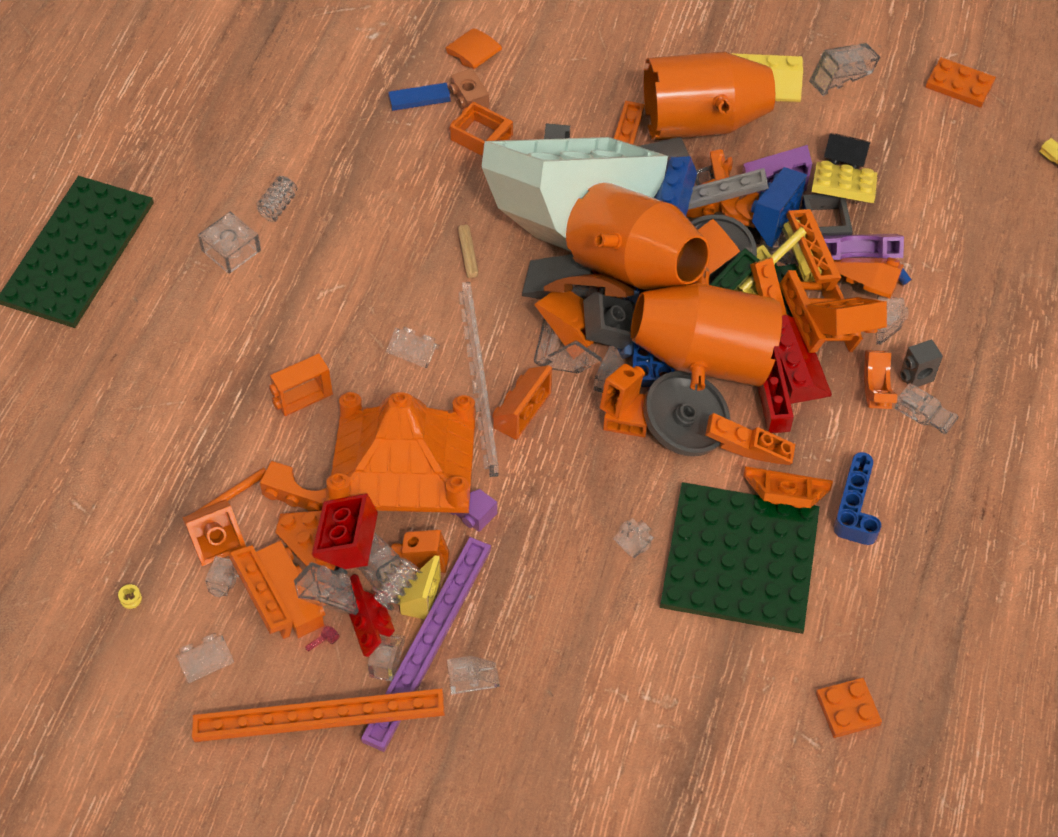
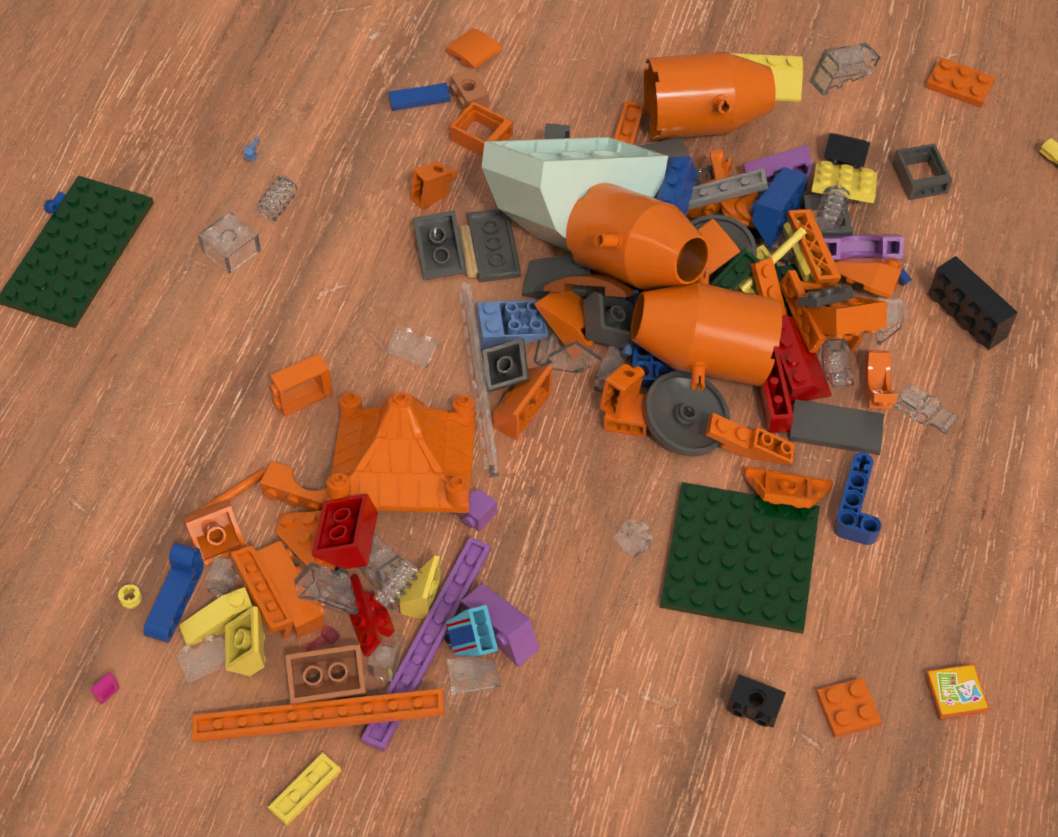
(51, 206): none -> blue arm
(104, 688): none -> dark pink tile
(176, 592): none -> blue beam
(215, 616): none -> light yellow slope
(245, 643): none -> light yellow slope
(250, 152): none -> medium blue hand
(304, 789): none -> light yellow tile
(325, 674): none -> nougat slope
(422, 546): orange torso -> none
(431, 183): none -> orange torso
(439, 245): none -> dark grey slope
(471, 633): none -> medium azure torso
(493, 245): none -> dark grey tile
(505, 365): none -> dark grey slope
(509, 321): none -> medium blue slope
(510, 626): none -> medium lavender wedge
(748, 690): none -> black brick
(826, 296): none -> dark grey plate
(832, 208): none -> clear piece
(835, 362): none -> clear brick
(837, 427): none -> dark grey tile
(921, 363): dark grey brick -> none
(922, 187): none -> dark grey window
(957, 691): none -> tile
(972, 303): none -> black brick

